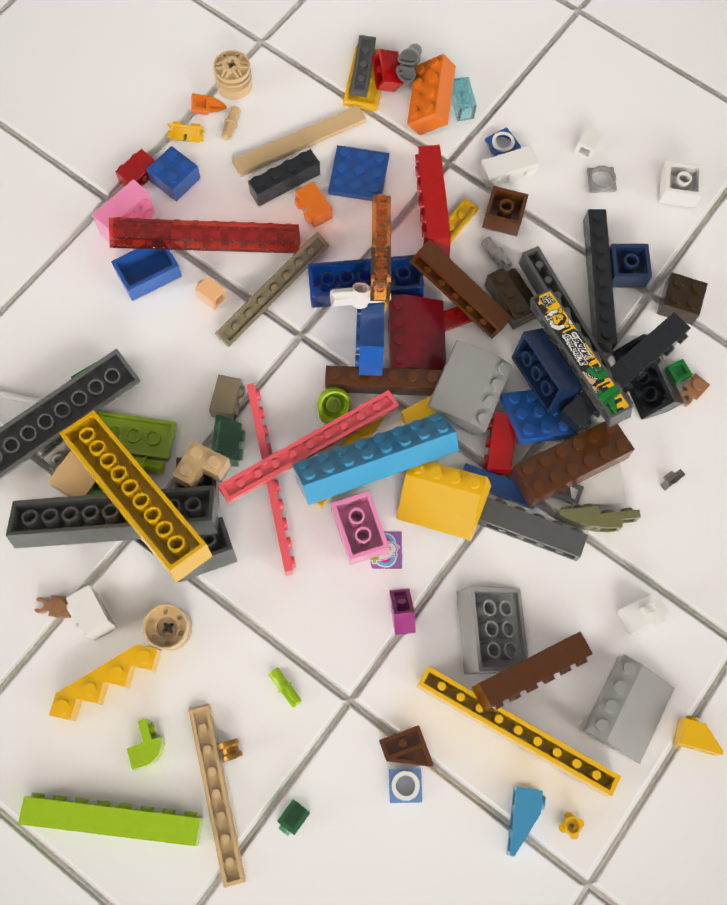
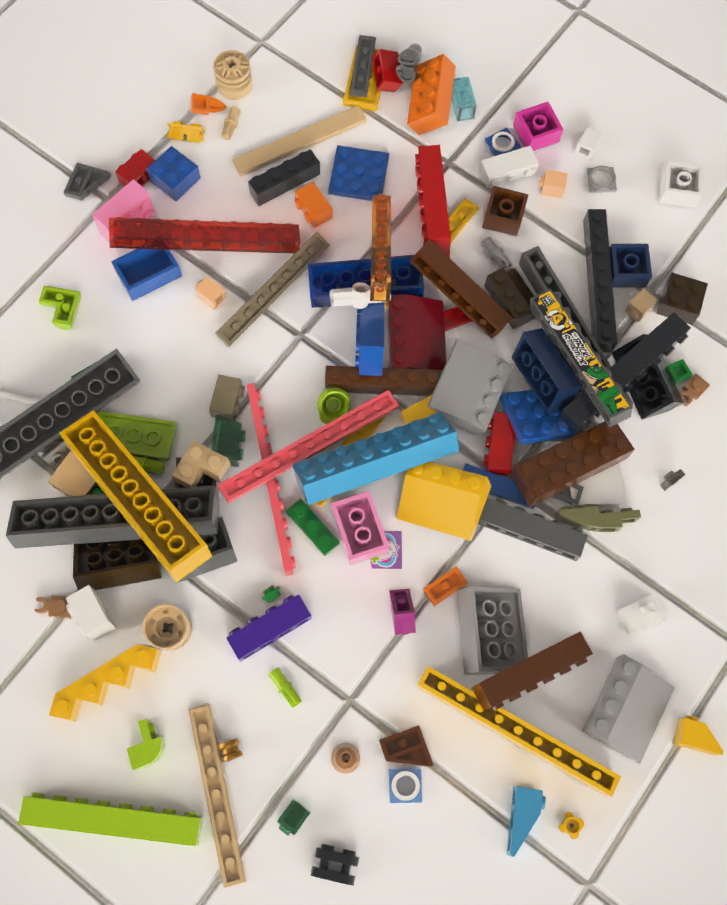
(64, 301): none -> lime brick
(84, 181): none -> dark grey wing
(114, 564): none -> dark brown slope
(269, 627): none -> dark purple brick
(271, 593): none -> green plate
(312, 527): none -> green plate
(328, 854): none -> black brick
(352, 756): none -> medium nougat cone
(445, 586): none -> orange plate
(538, 126): none -> dark pink brick
(553, 183): none -> light nougat brick
(640, 305): none -> tan brick

